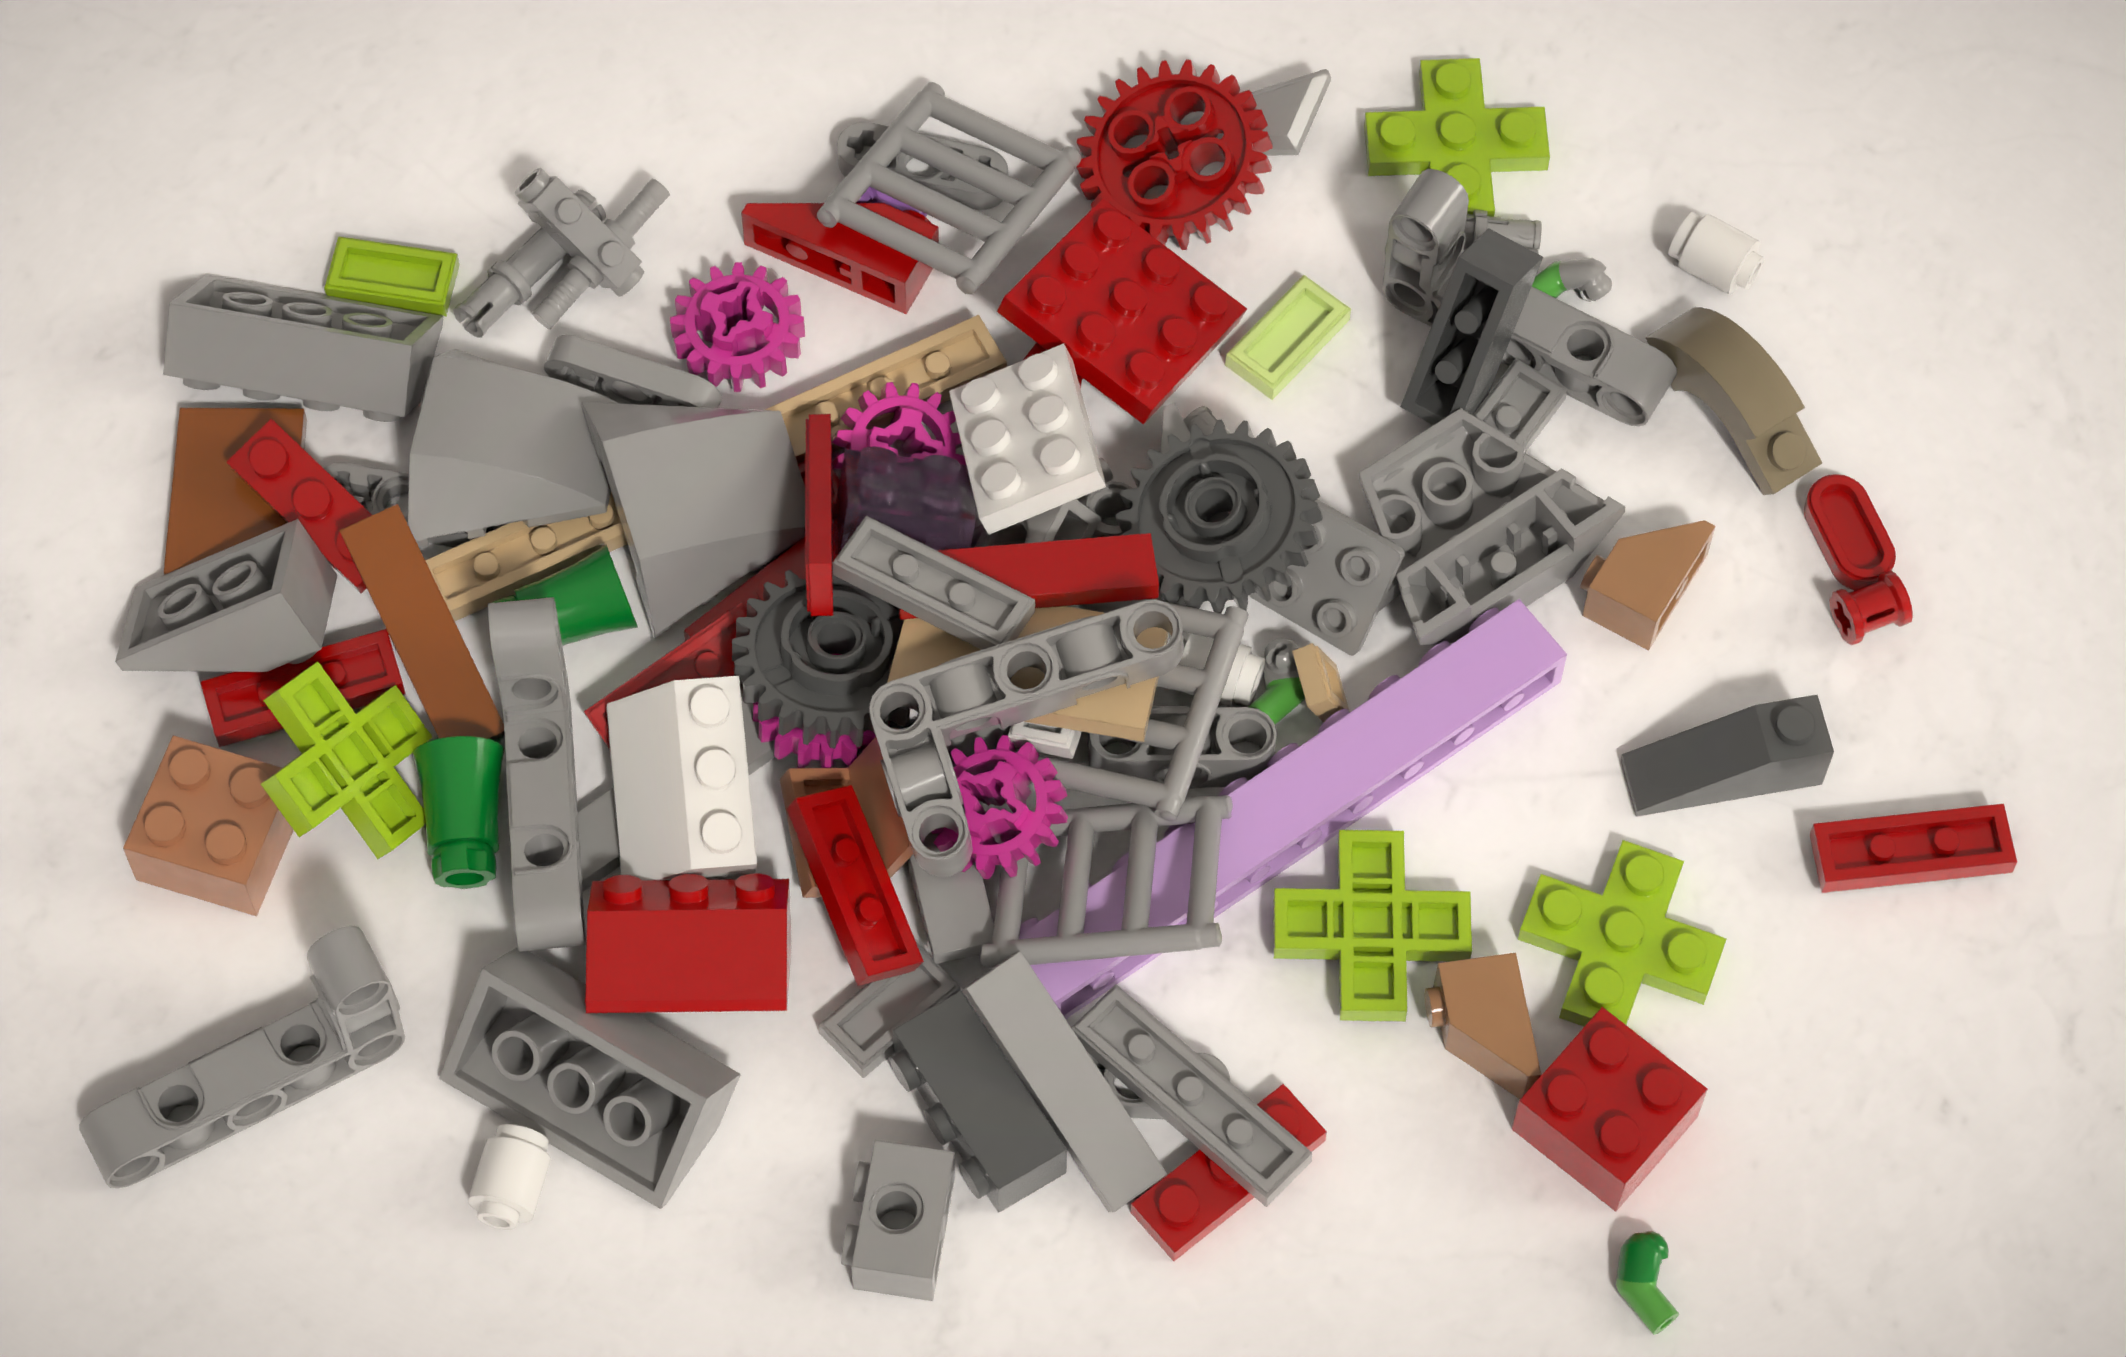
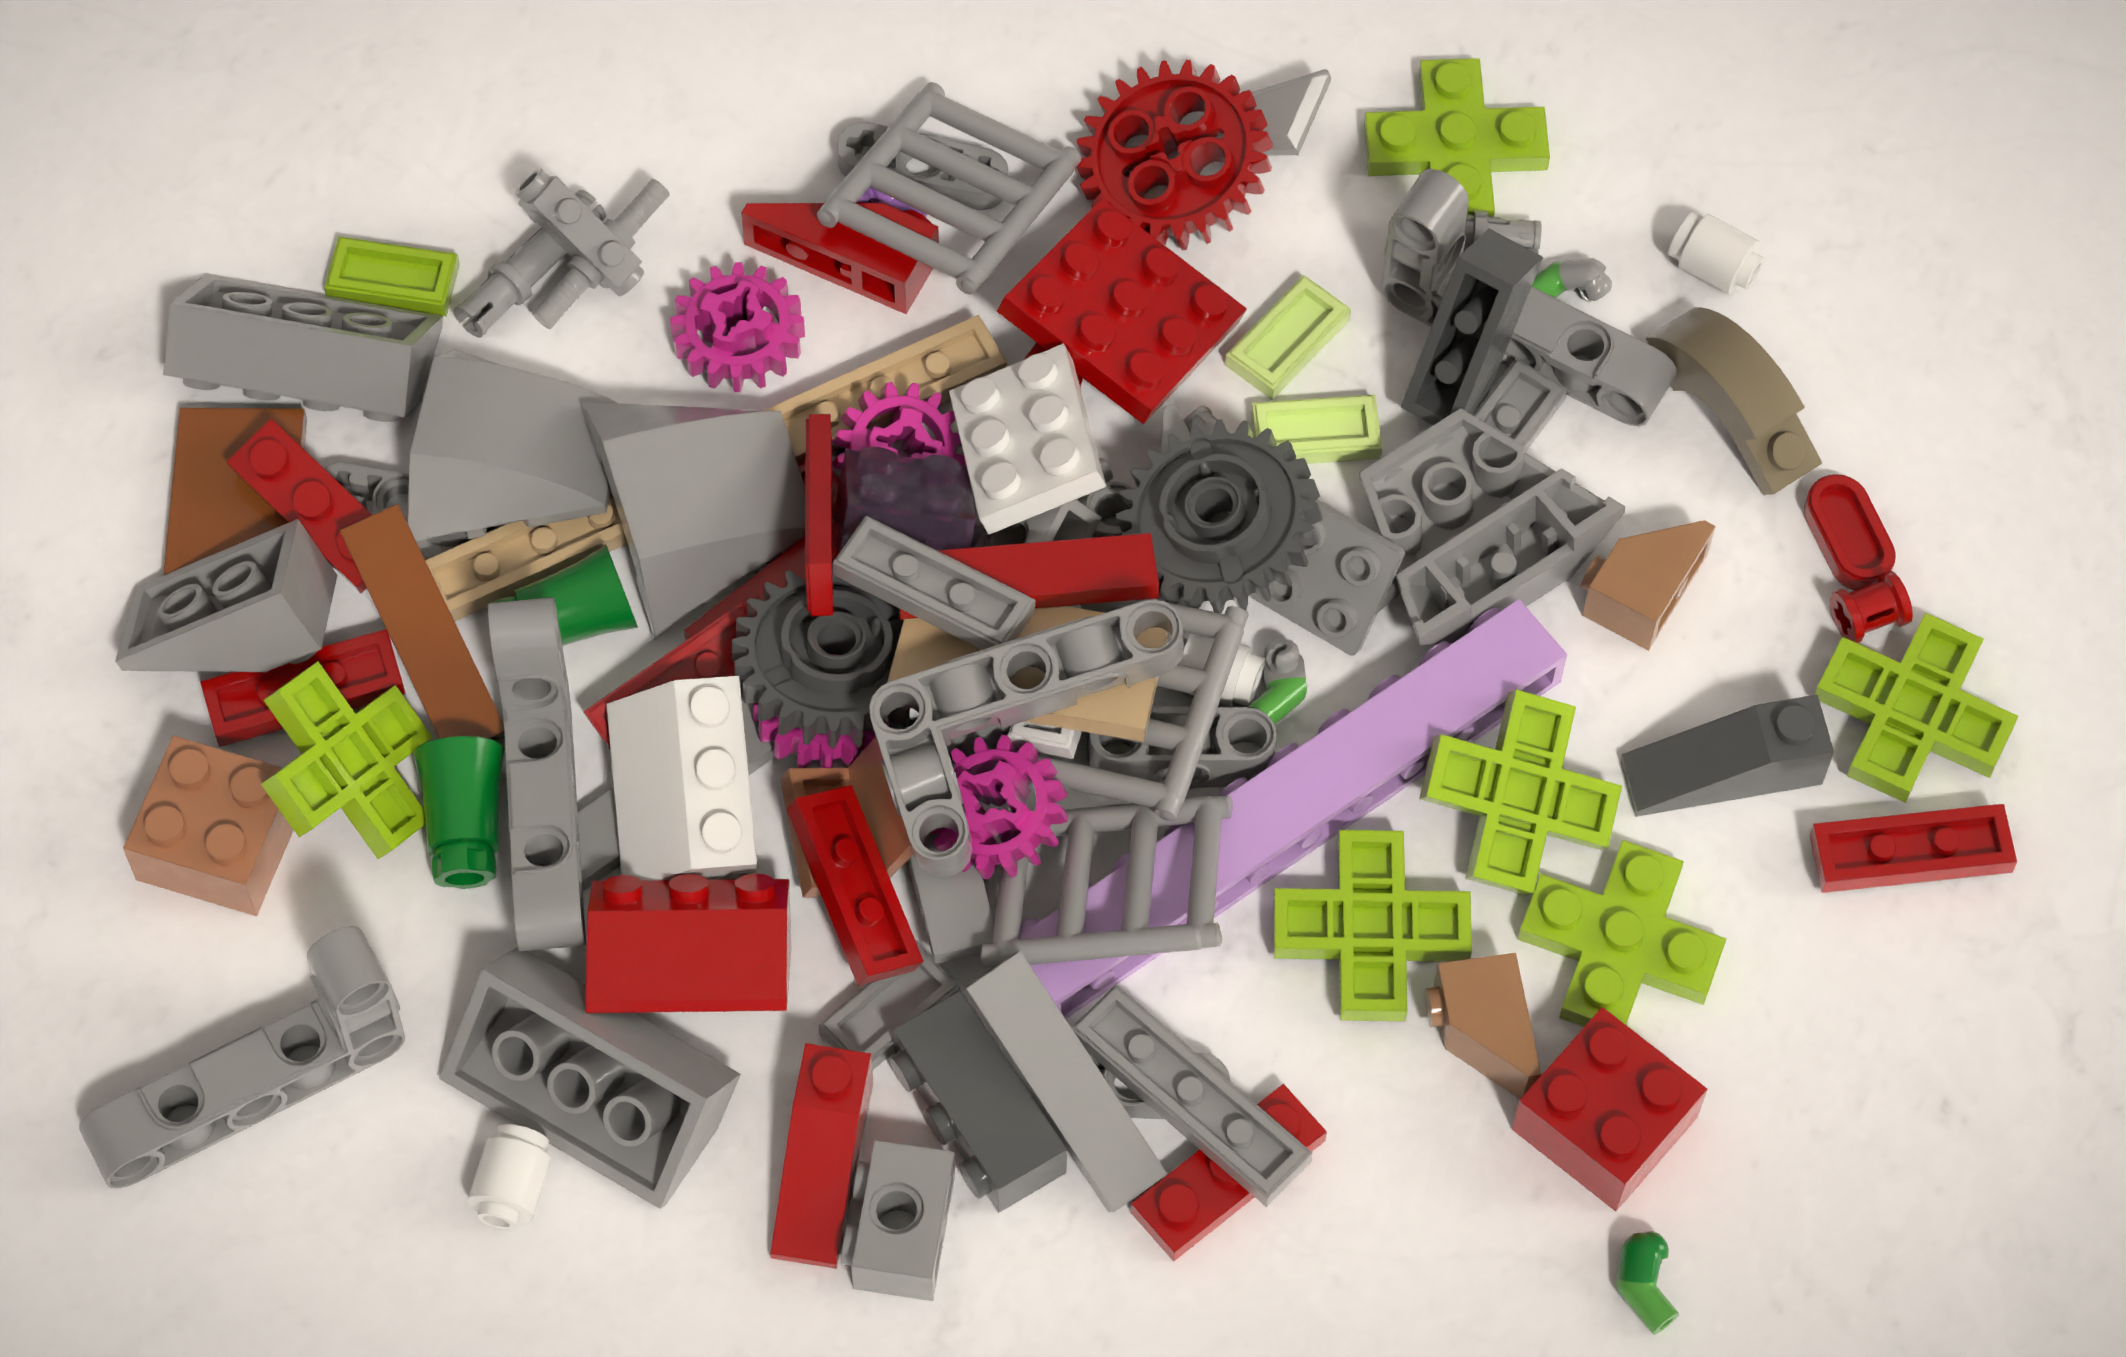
(626, 376): light grey beam -> none
(822, 1154): none -> red slope
(1320, 681): tan tile -> none
(1323, 427): none -> yellowish green tile
(1520, 792): none -> lime plate
(1915, 707): none -> lime plate

